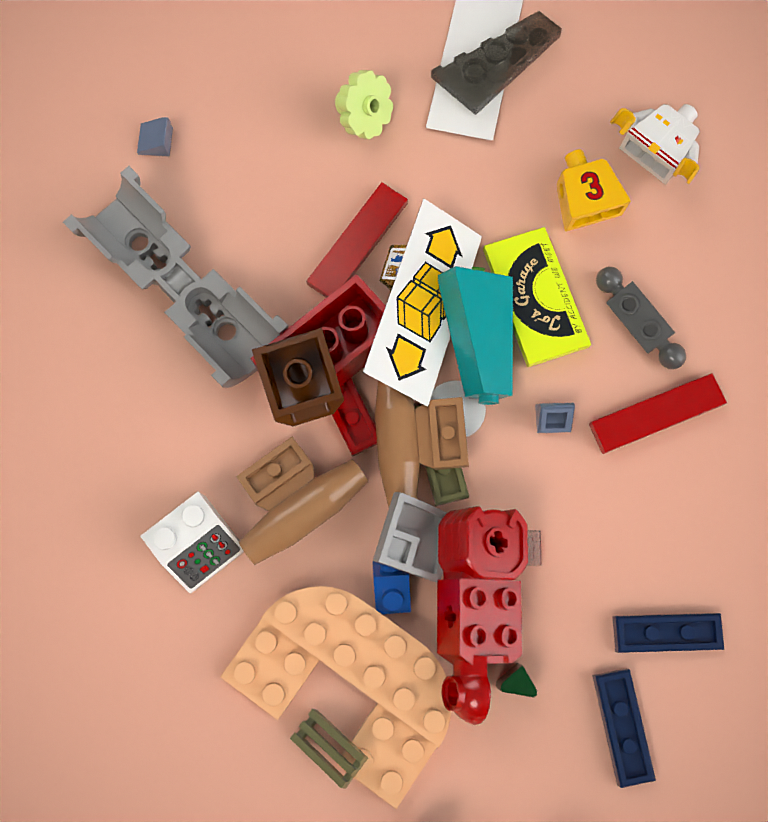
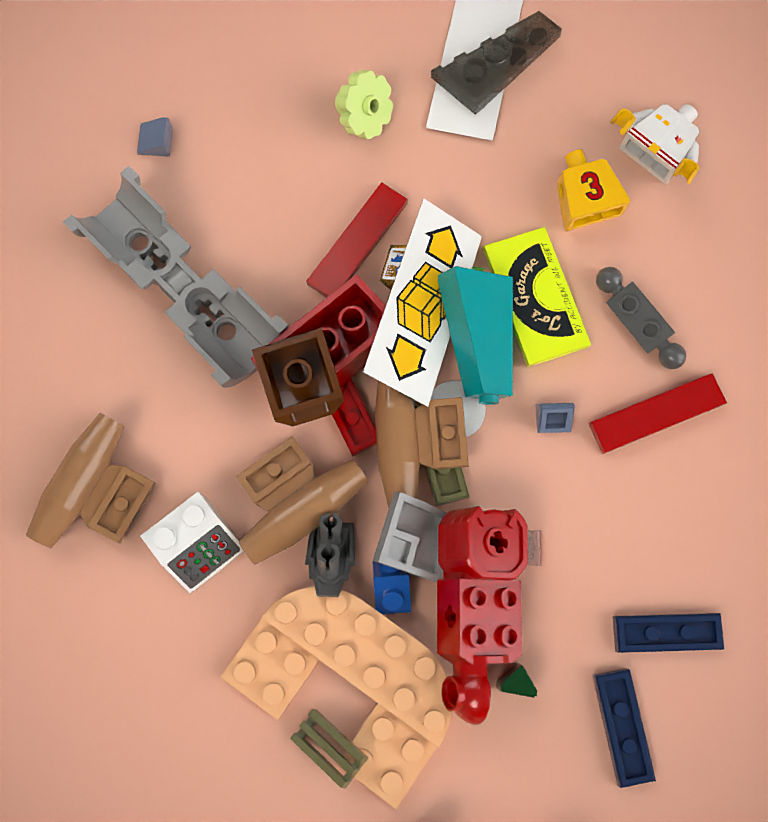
(90, 487): none -> medium nougat plate
(330, 555): none -> dark grey connector

